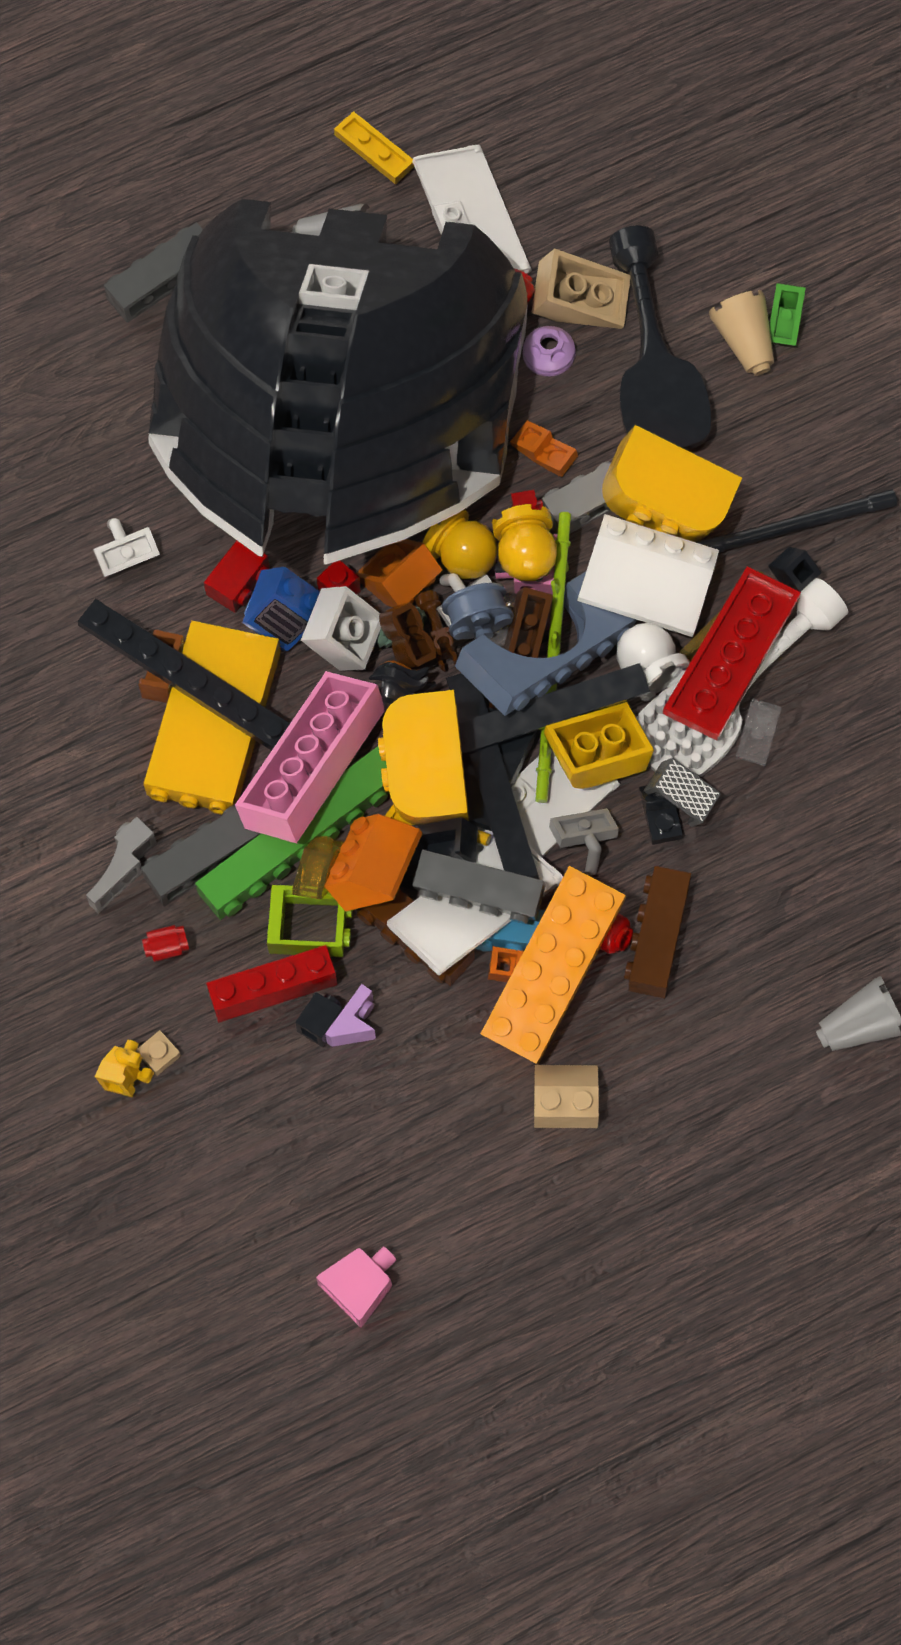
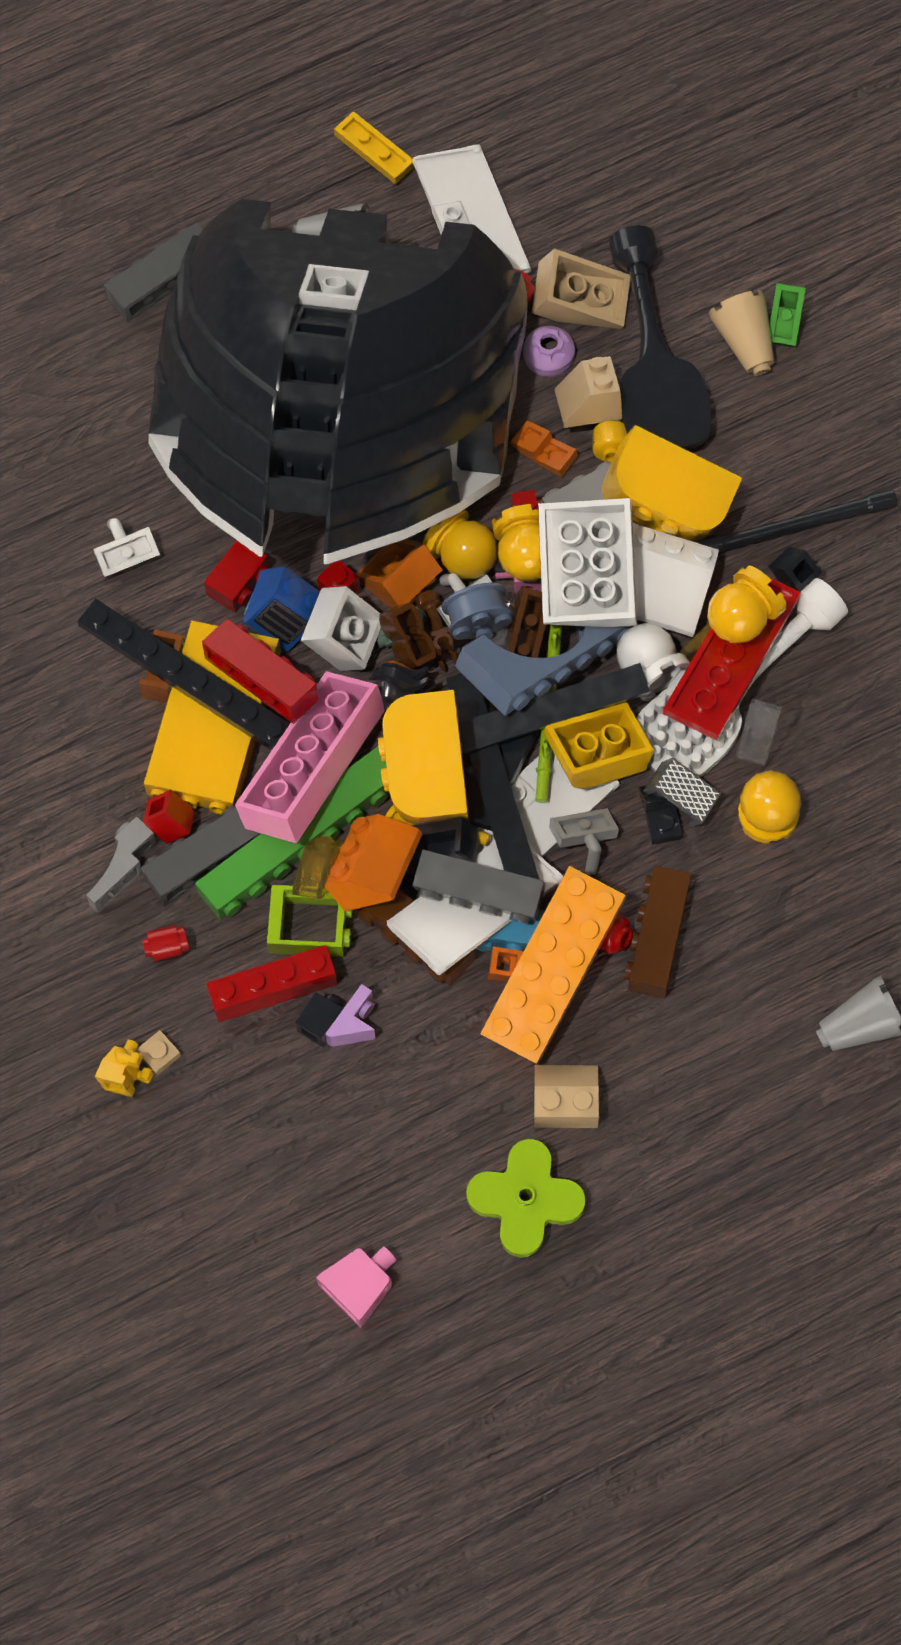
(168, 816): none -> red brick
(260, 670): none -> red brick
(525, 1221): none -> lime plant
(588, 563): none -> white slope
(589, 394): none -> tan slope
(607, 438): none -> yellow head
(742, 607): none -> yellow tile
(769, 806): none -> yellow tile

